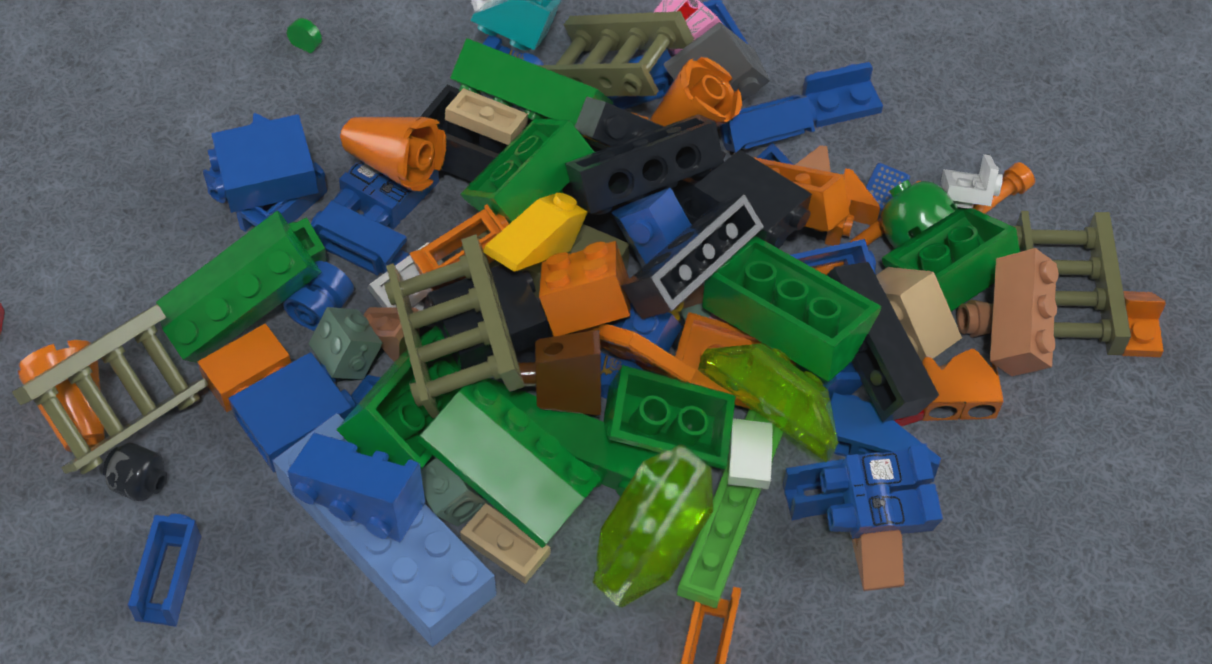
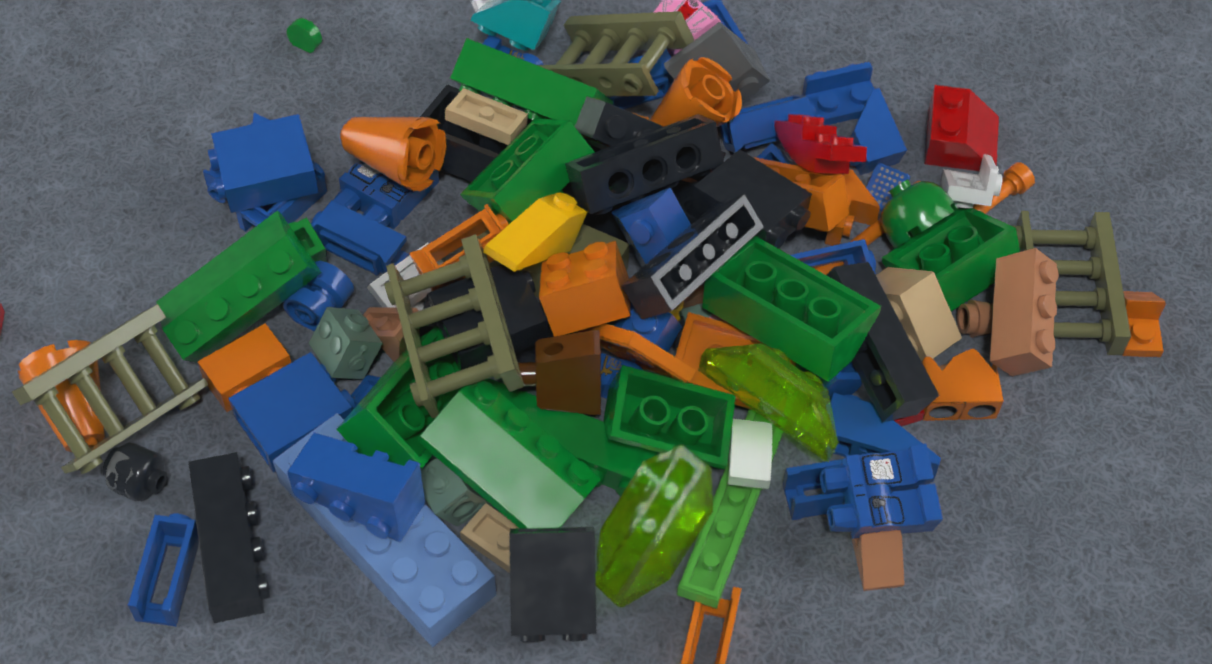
(226, 537): none -> black brick
(552, 583): none -> black brick
(817, 145): none -> red slope
(879, 133): none -> blue slope
(960, 129): none -> red slope

